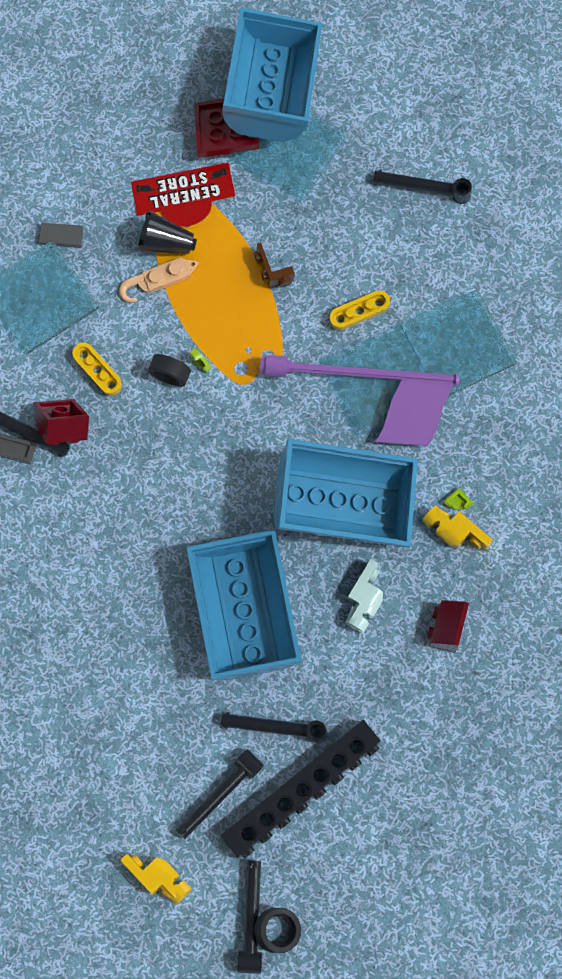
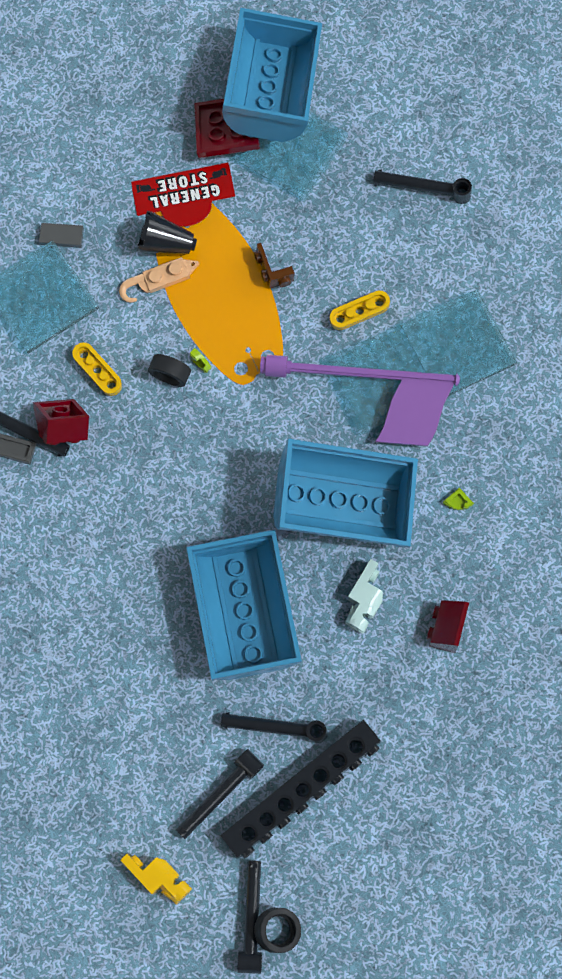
(456, 530): yellow plate -> none

